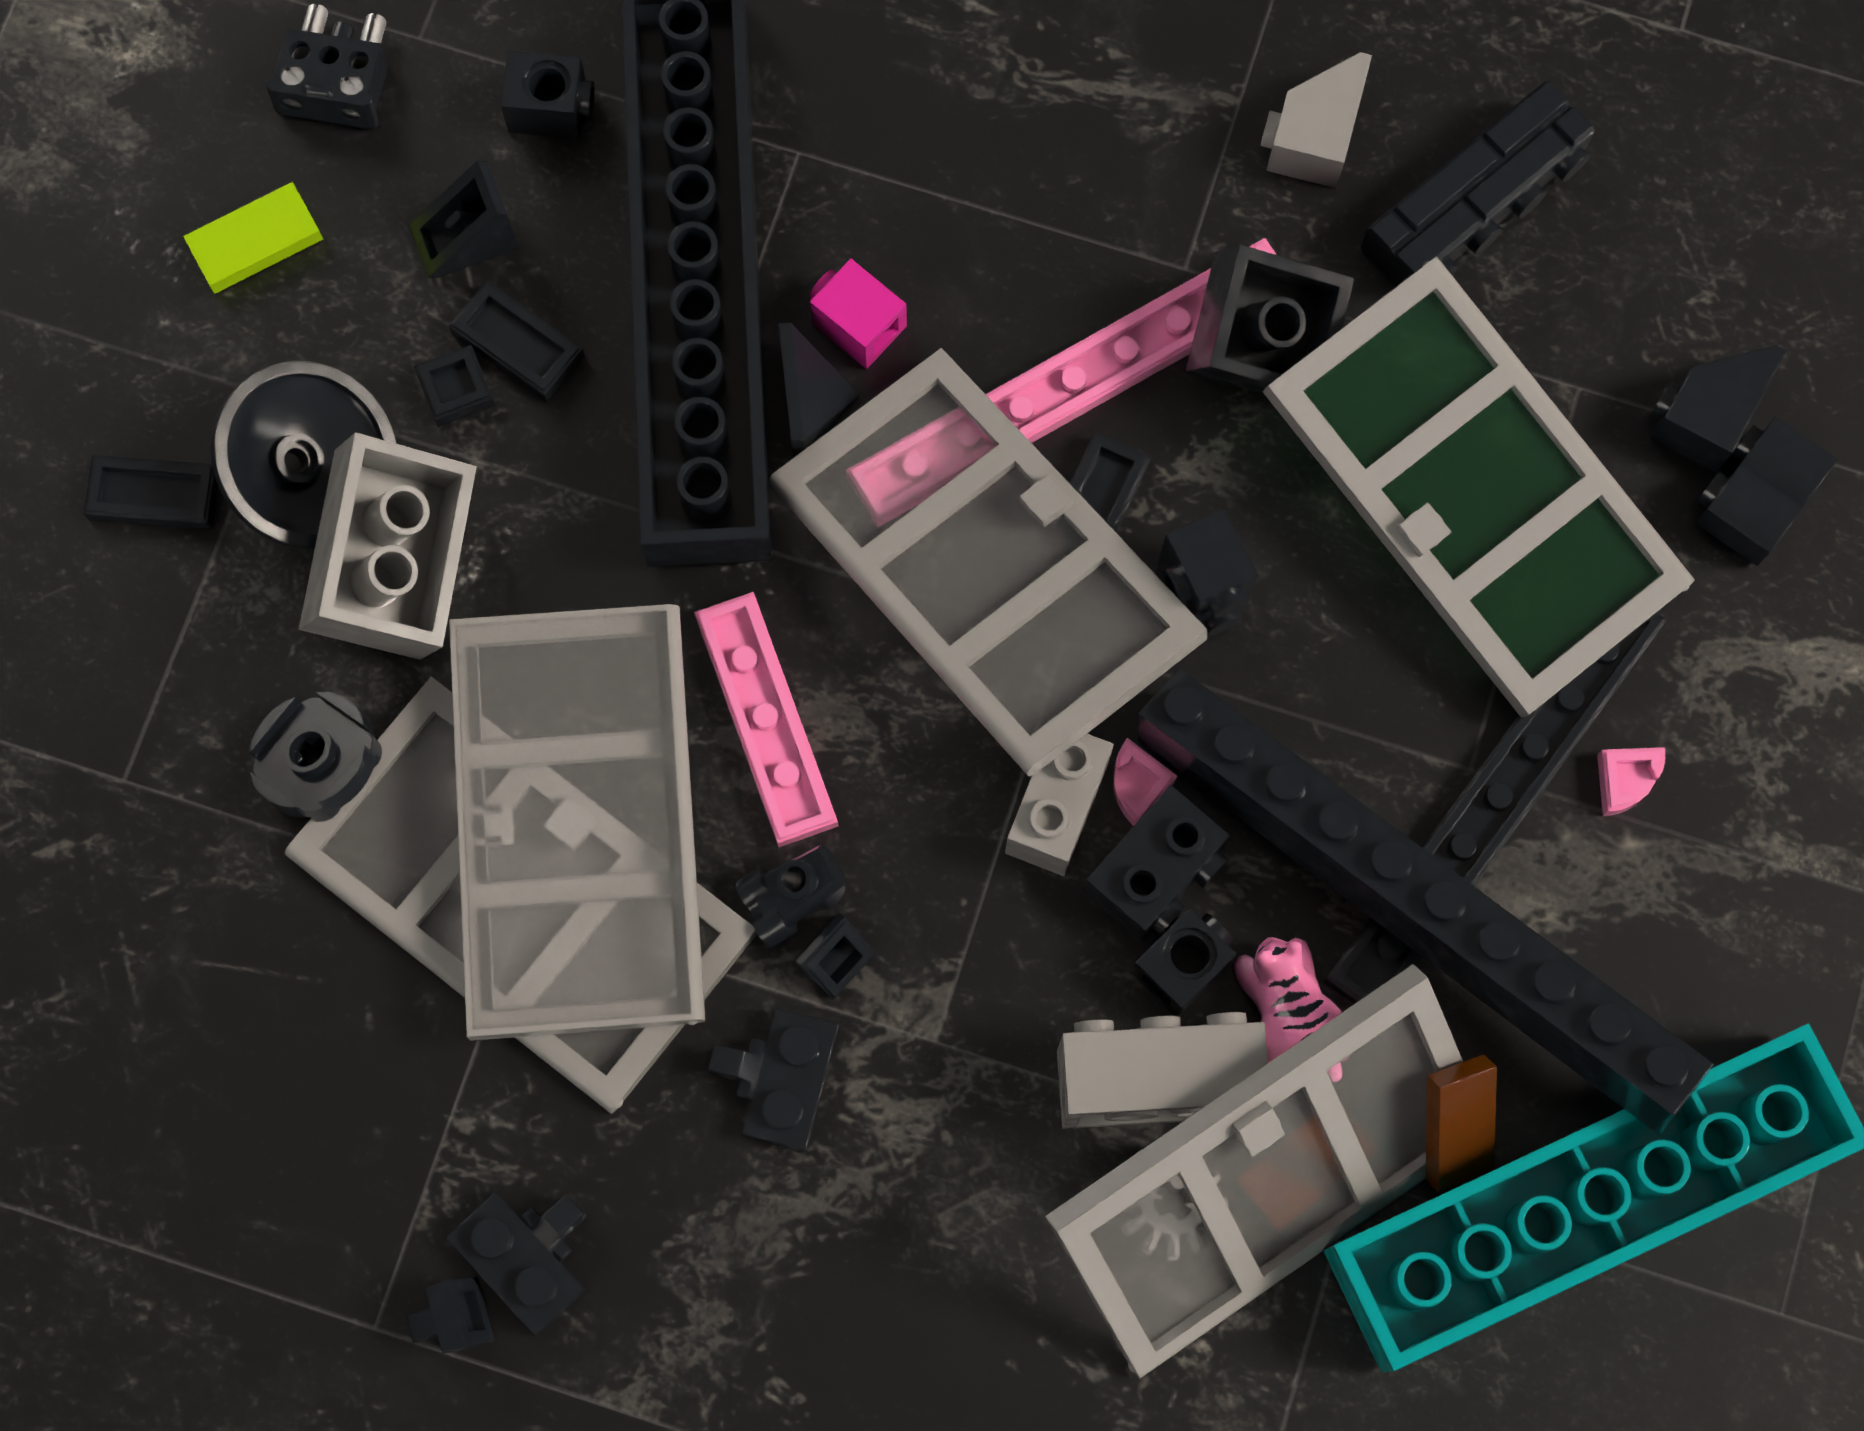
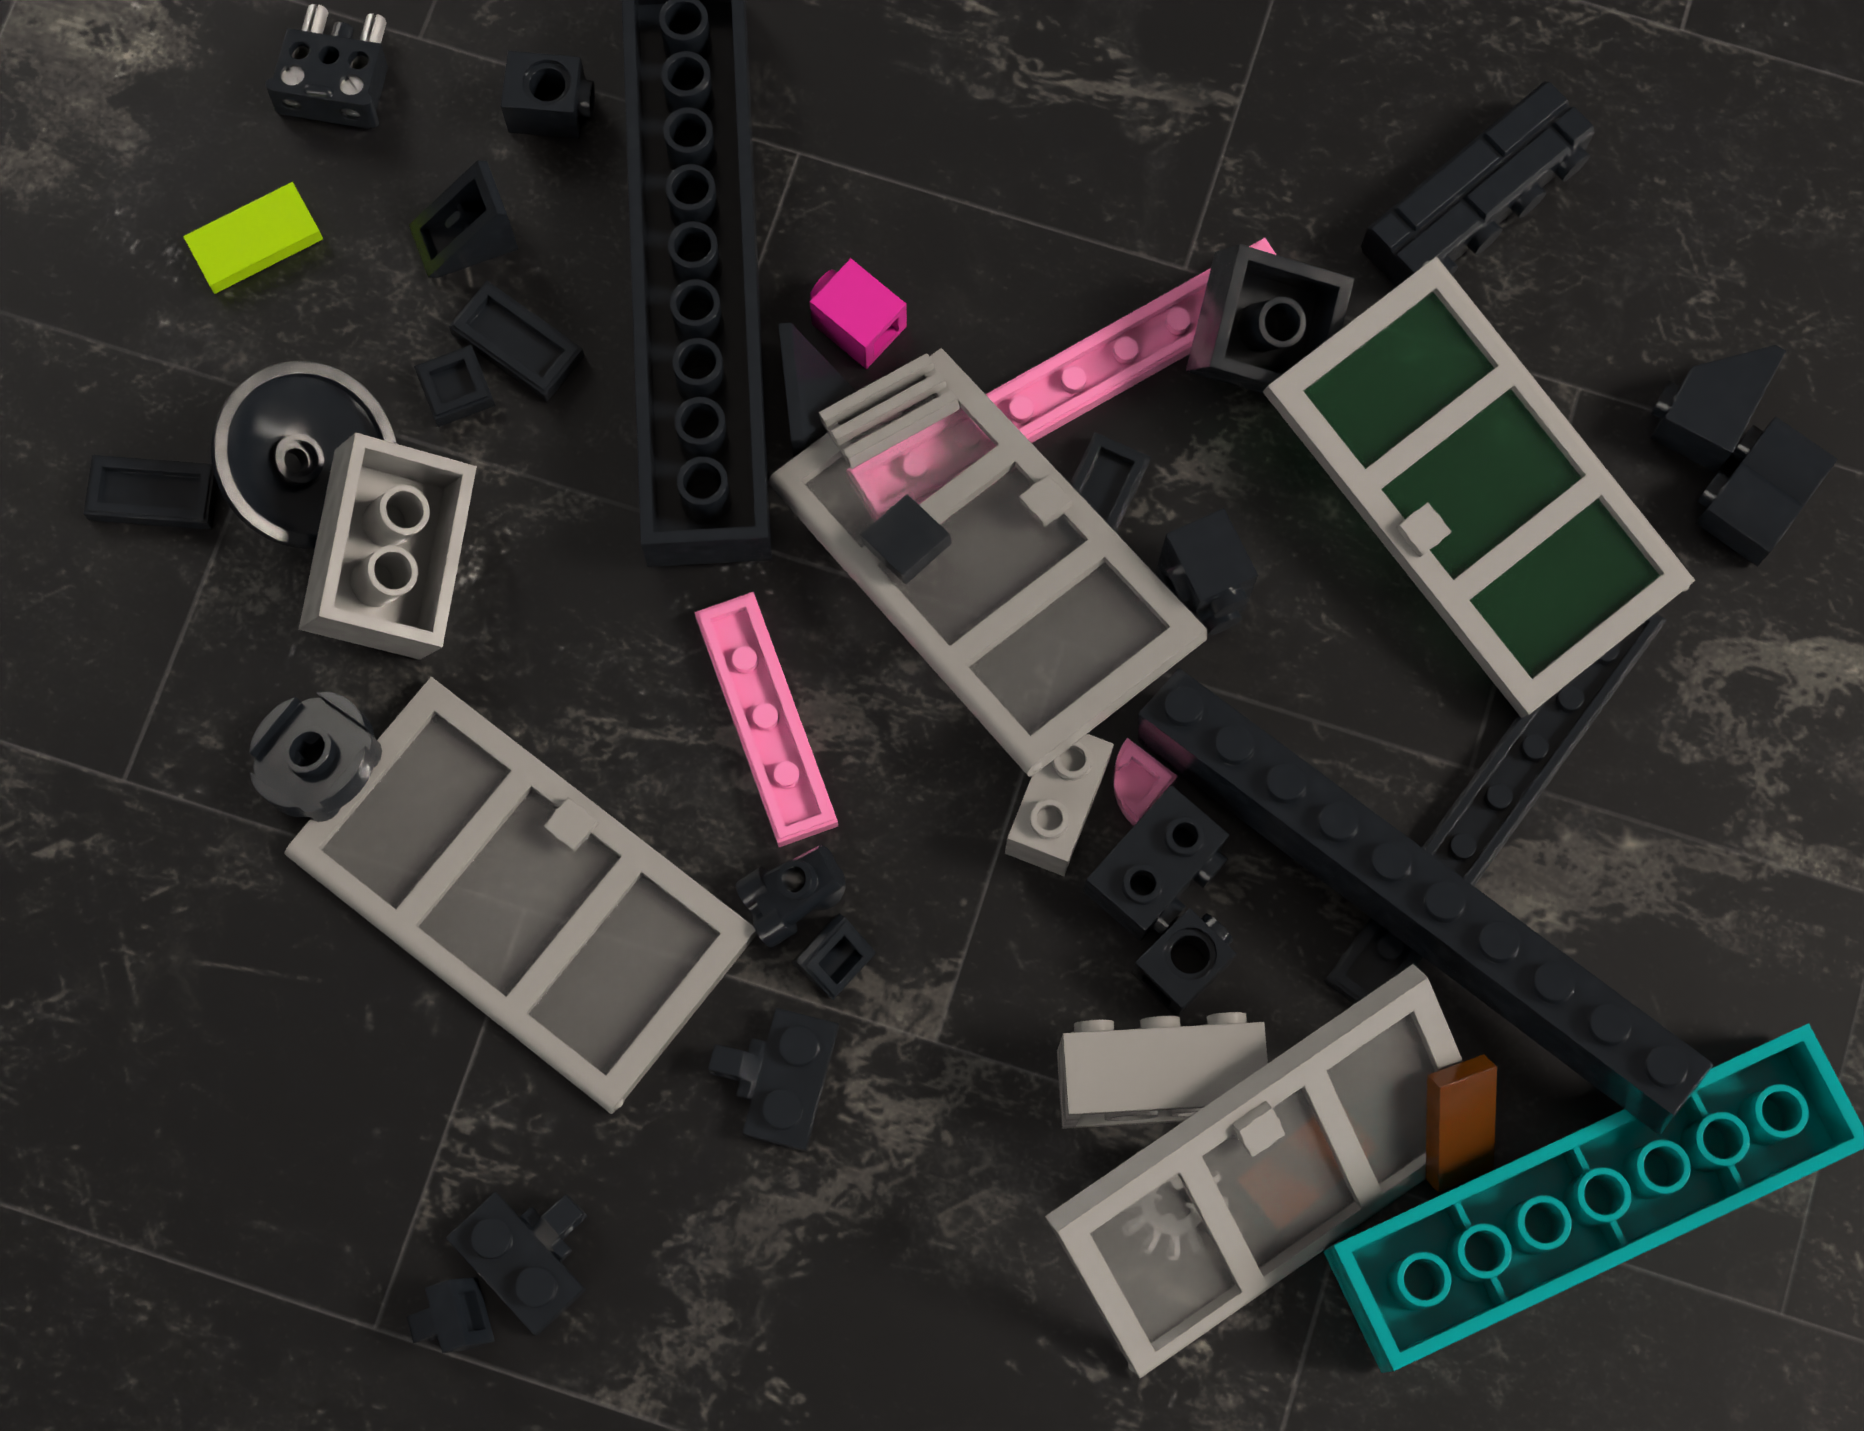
(575, 822): clear door -> none
(882, 403): none -> light grey tile
(906, 539): none -> black tile
(1285, 992): bright pink animal -> none
(1317, 123): light grey slope -> none
(1627, 776): bright pink tile -> none

